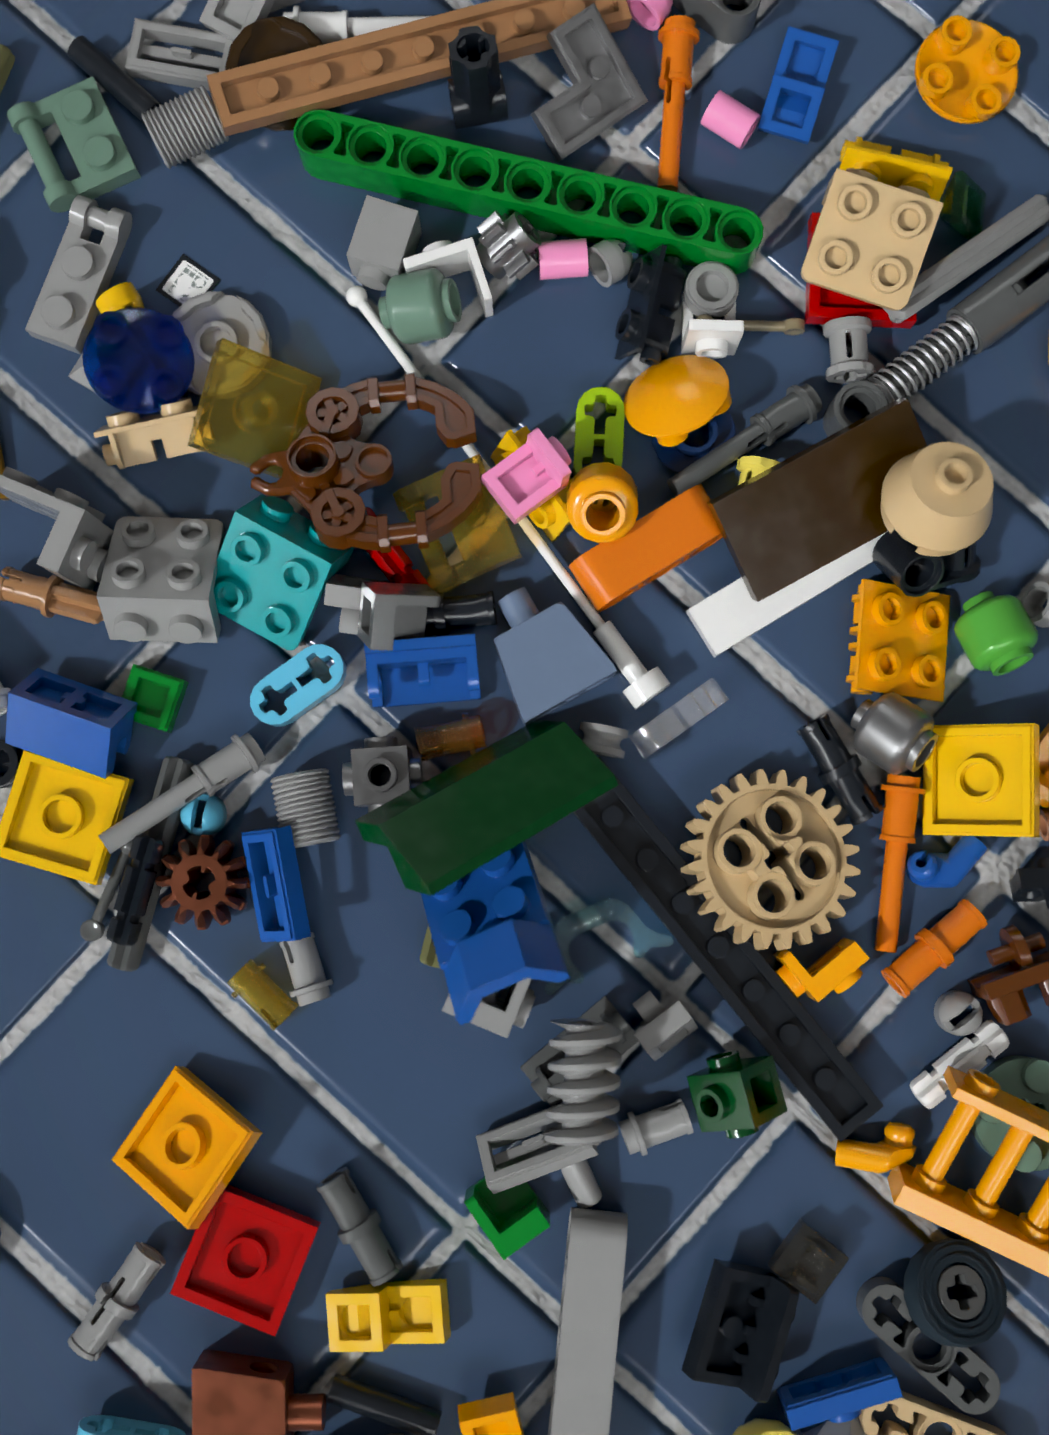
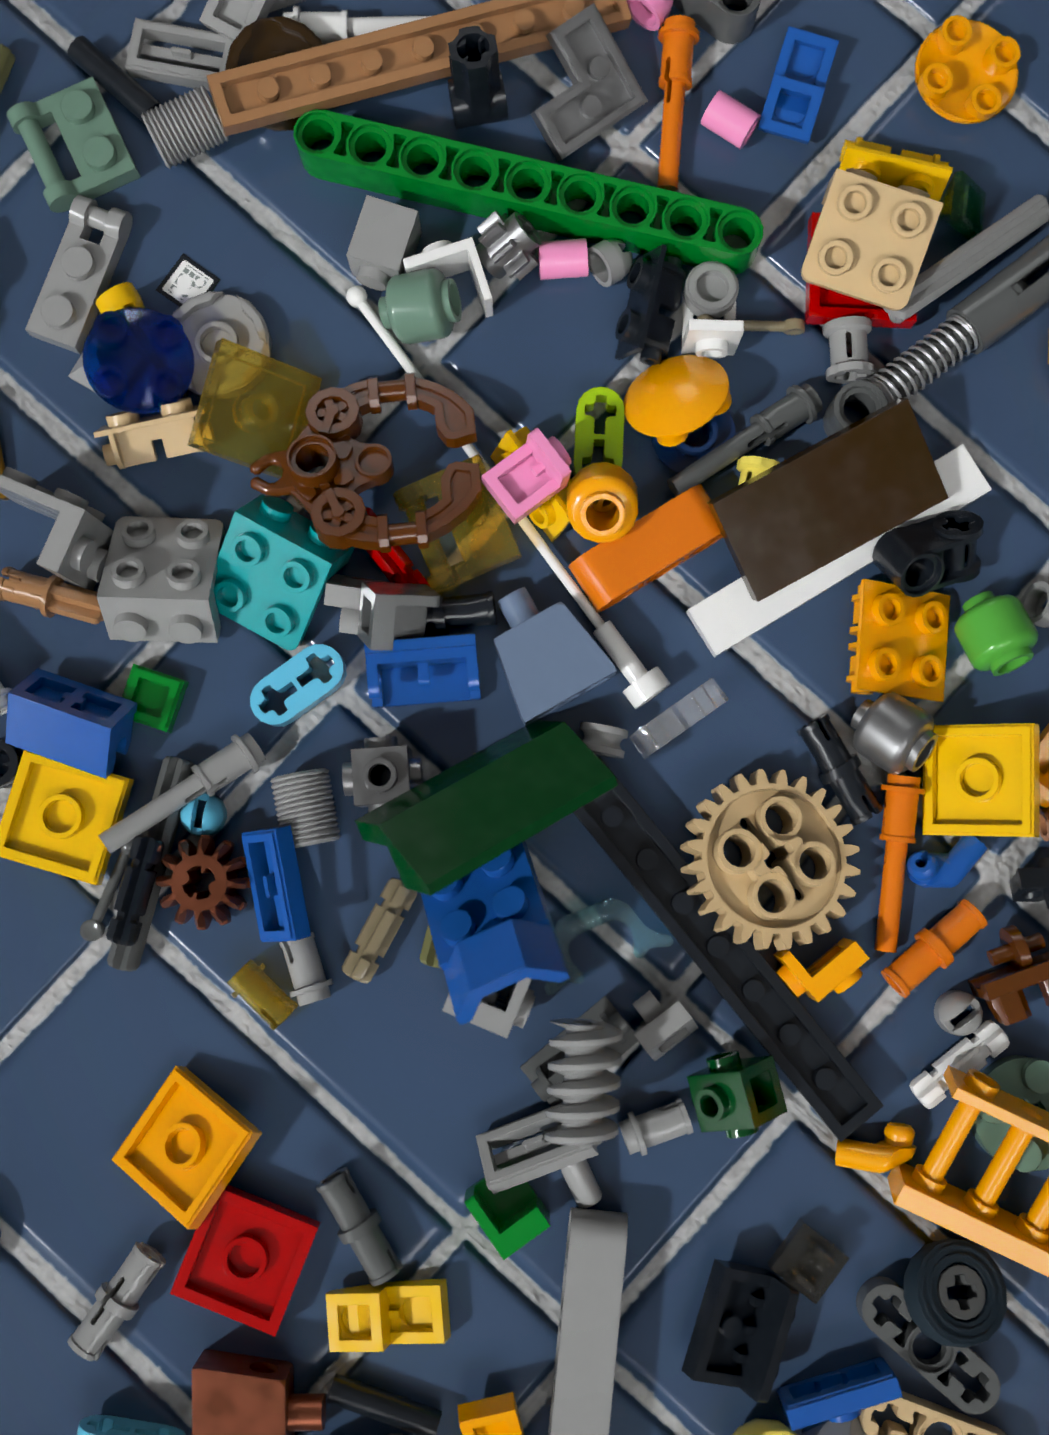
(378, 931): none -> dark tan axle
(451, 737): clear orange pin -> none
(938, 498): tan cone -> none

